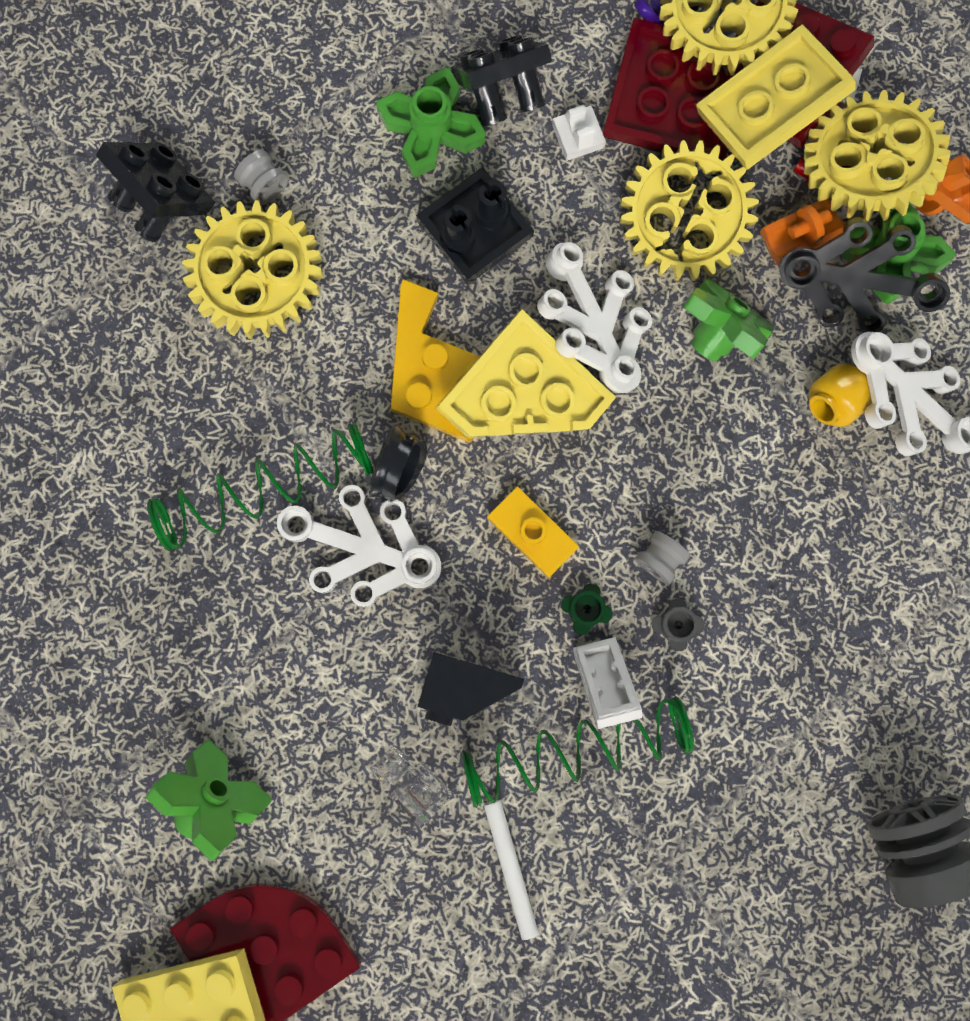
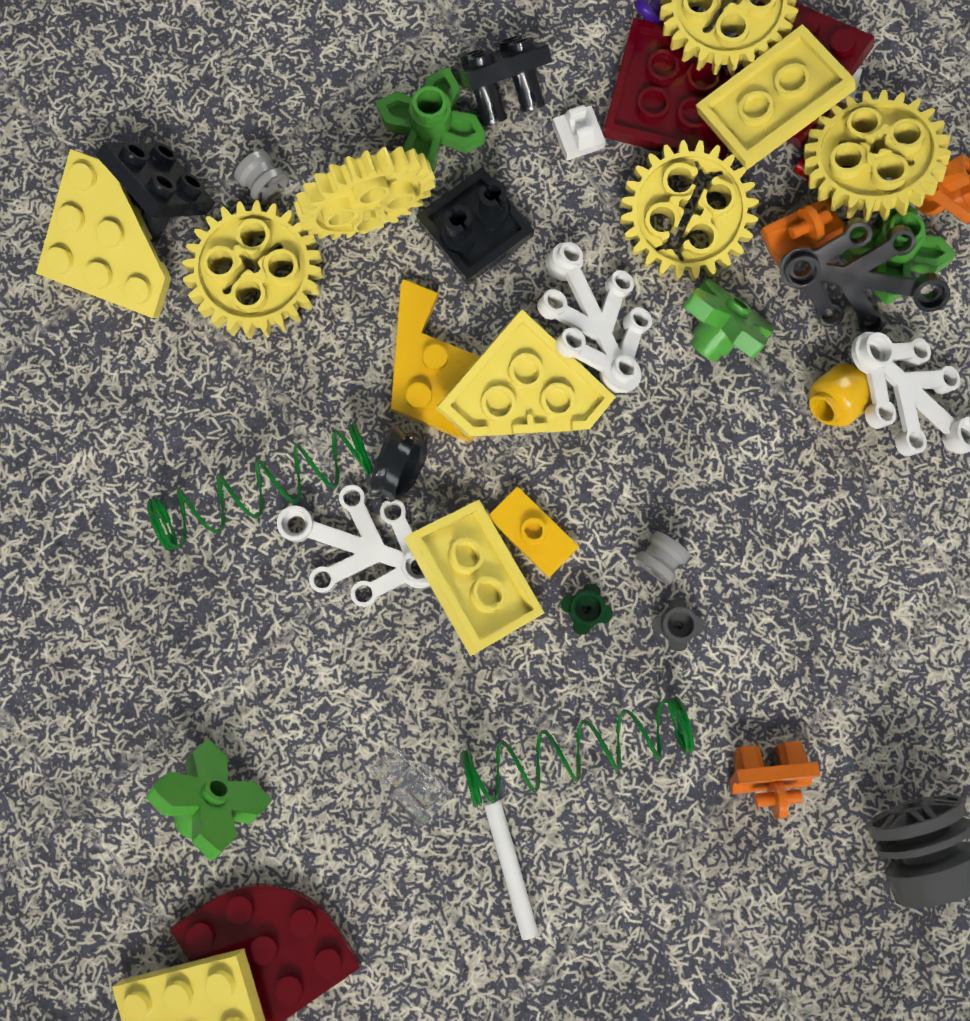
(102, 241): none -> light yellow plate
(364, 193): none -> light yellow gear
(462, 689): black slope -> none
(474, 576): none -> light yellow plate
(607, 683): white plate -> none
(791, 772): none -> orange hips

